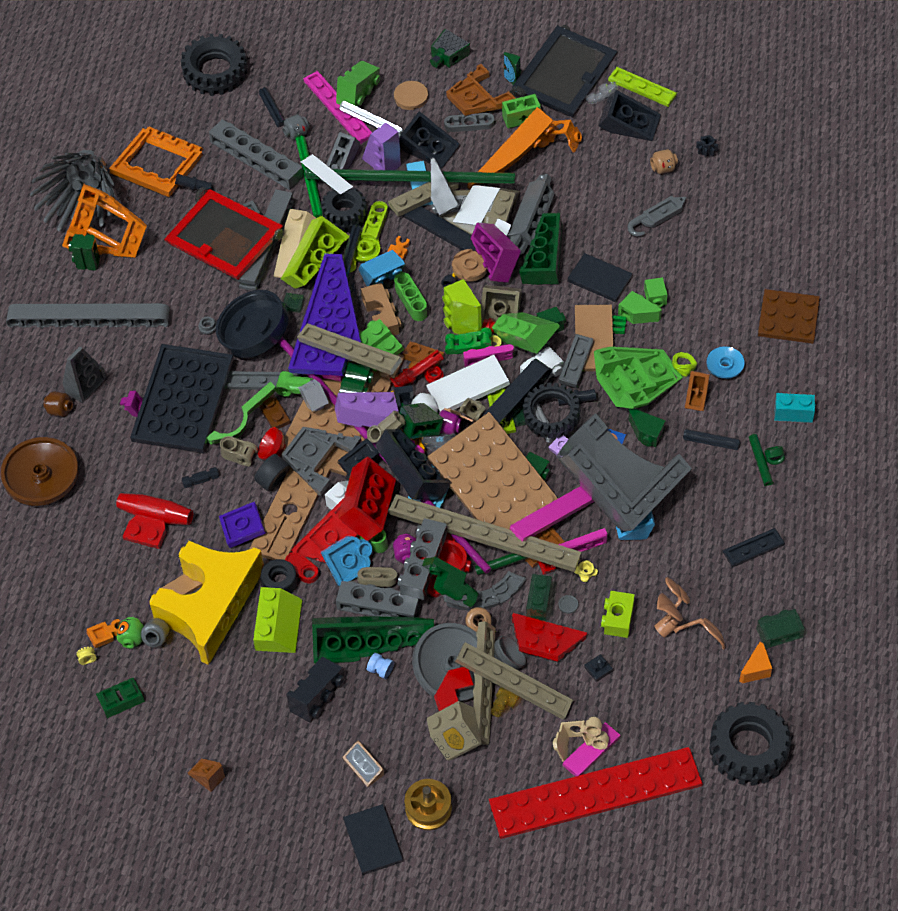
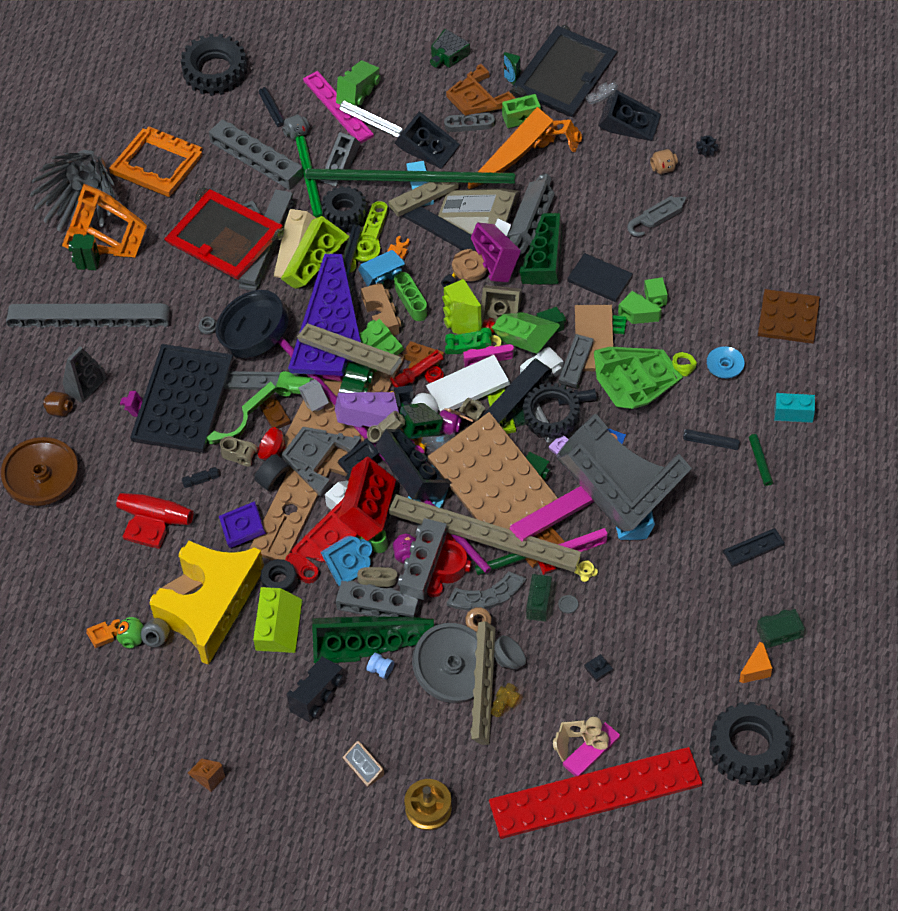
(86, 655): light yellow bush -> none
(110, 702): dark green piece -> none
(191, 183): black pin -> none
(293, 302): clear green tile -> none
(326, 174): white sticker -> none
(372, 839): black tile -> none
(383, 149): medium lavender wedge -> none
(410, 95): medium nougat tile -> none
(441, 193): slope -> none
(451, 583): dark green plate -> none
(453, 681): red tile -> none
(454, 730): dark tan slope -> none
(476, 204): white sticker -> none
(513, 680): dark tan plate -> none
(545, 638): red wing -> none
(622, 604): lime brick -> none
(642, 86): lime tile -> none
(646, 427): dark green slope -> none
(670, 621): nougat plant -> none
(697, 390): dark orange slope -> none
(774, 452): dark green tile -> none

